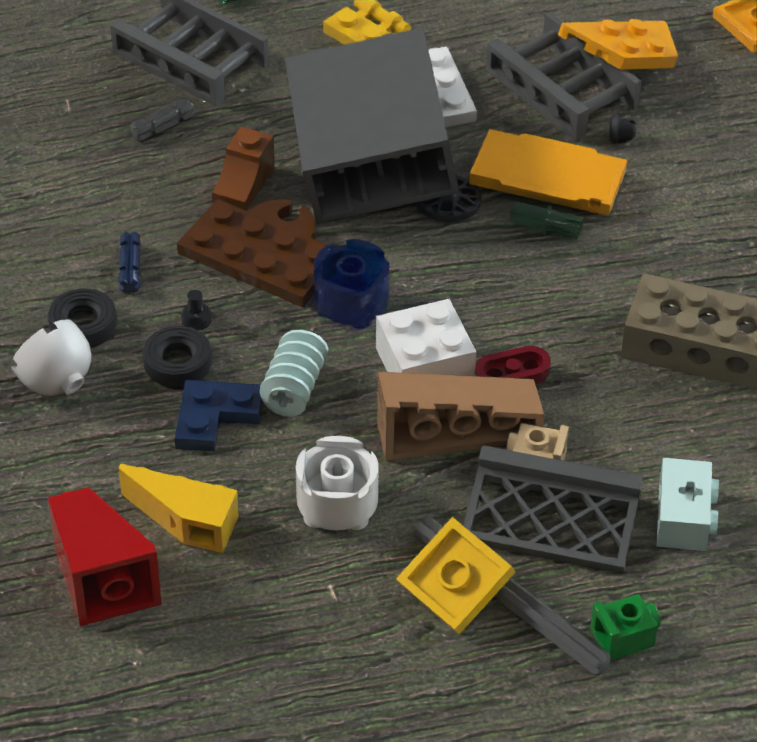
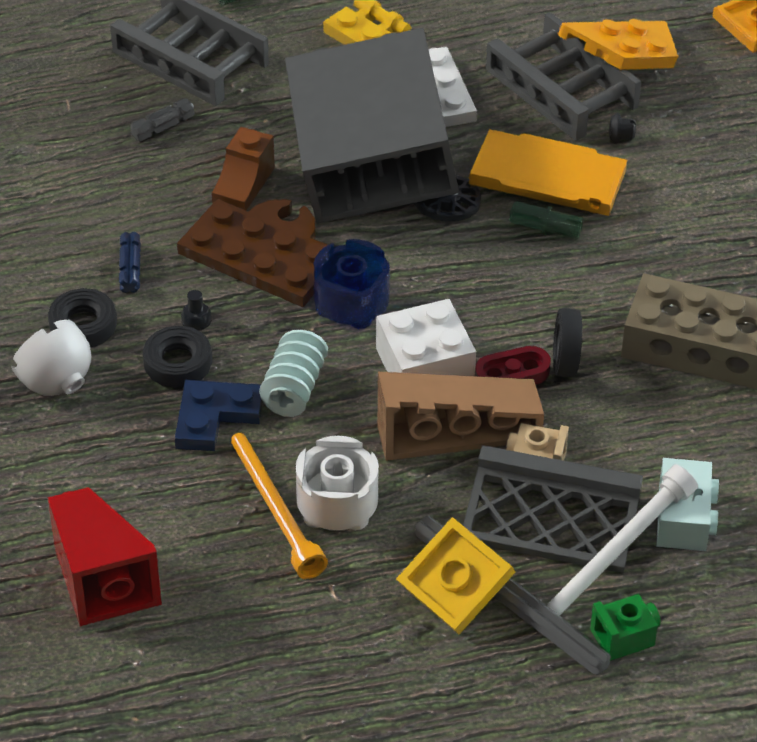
(186, 508): yellow slope -> none
(306, 556): none -> light orange piece
(567, 342): none -> black tyre
(676, 485): none -> white piece

